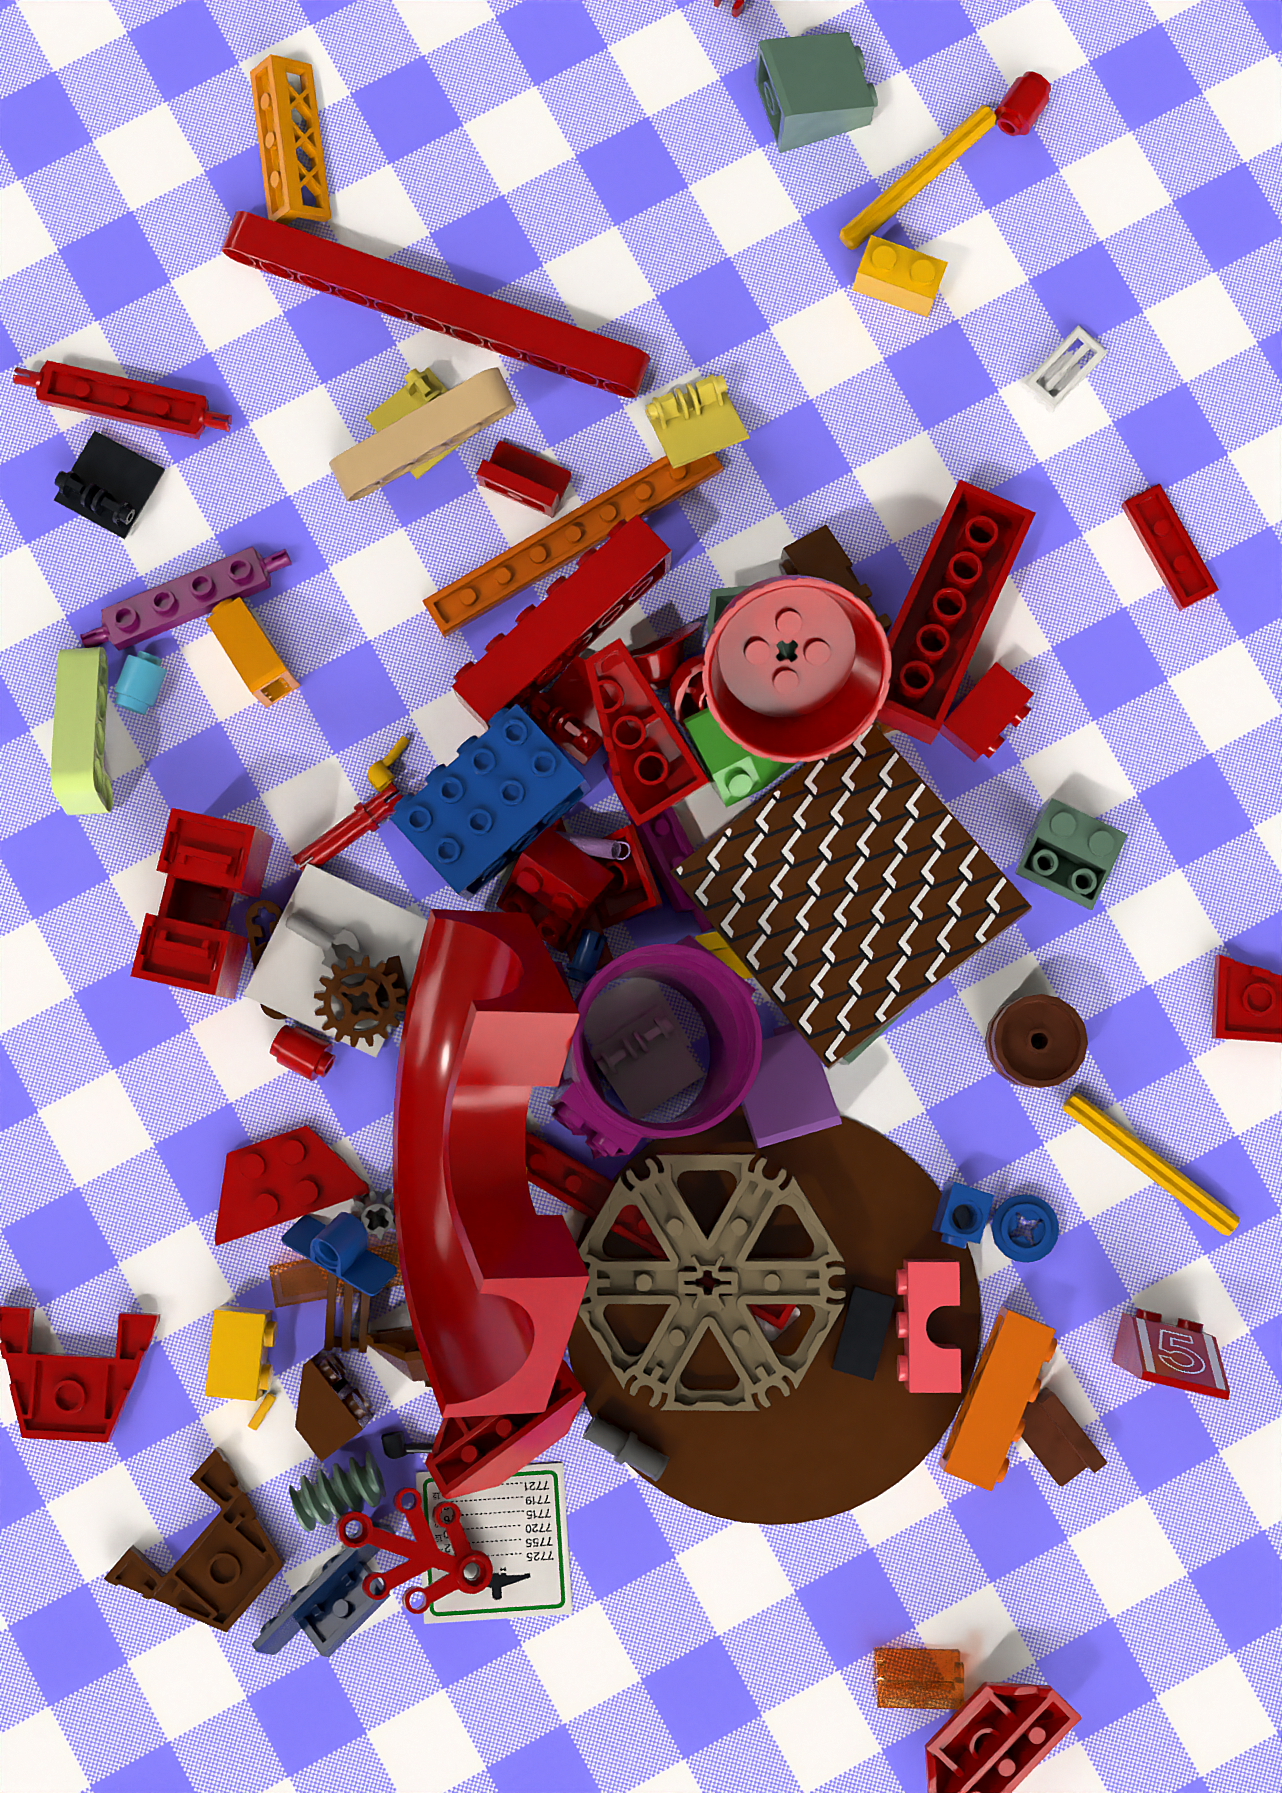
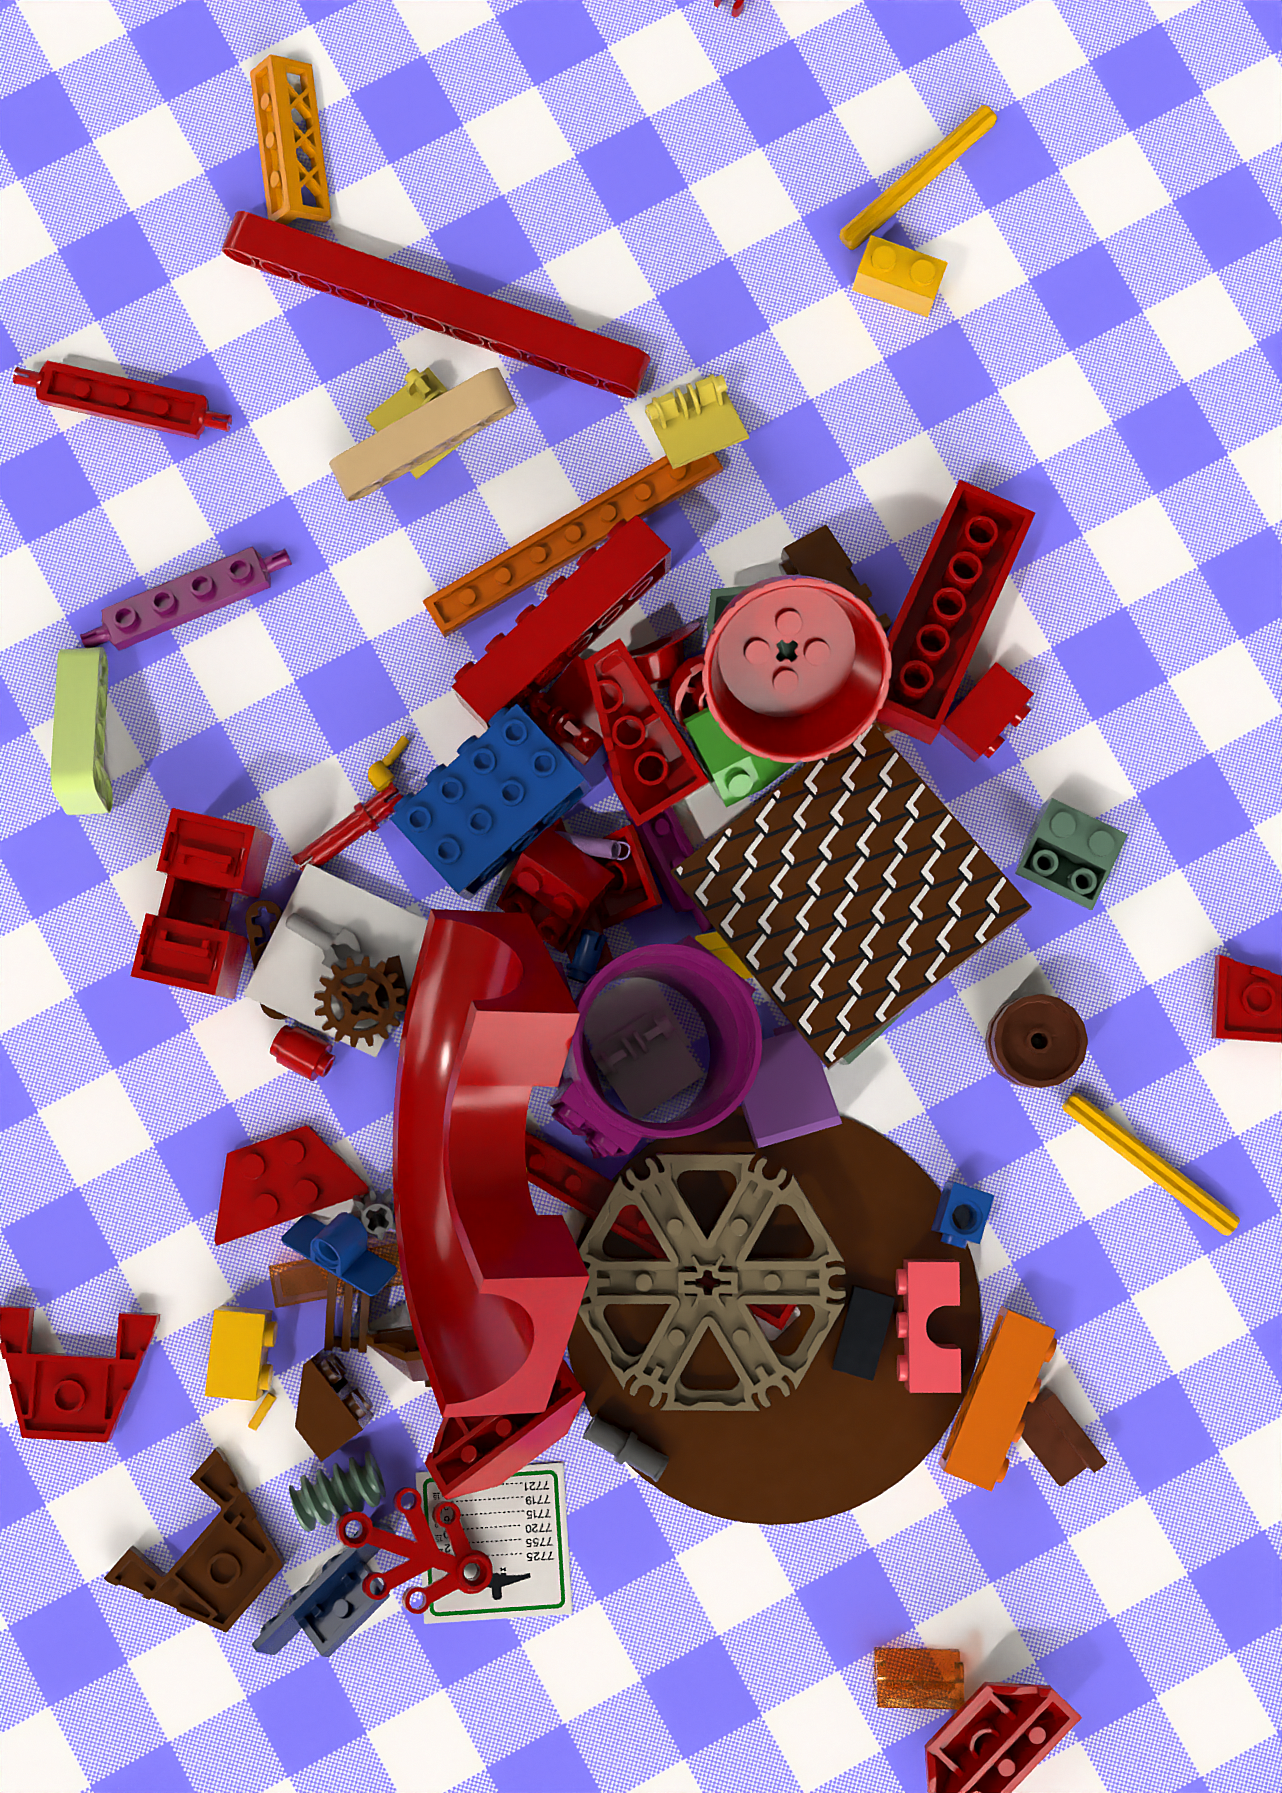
(108, 484): black hinge -> none
(139, 682): medium azure brick -> none
(251, 652): light orange slope -> none
(396, 1447): black hand -> none
(524, 478): red panel -> none
(813, 88): sand green slope -> none
(1023, 104): red brick -> none
(1042, 394): white tile -> none
(1044, 1233): blue gear -> none
(1169, 547): red tile -> none
(1170, 1353): red slope -> none

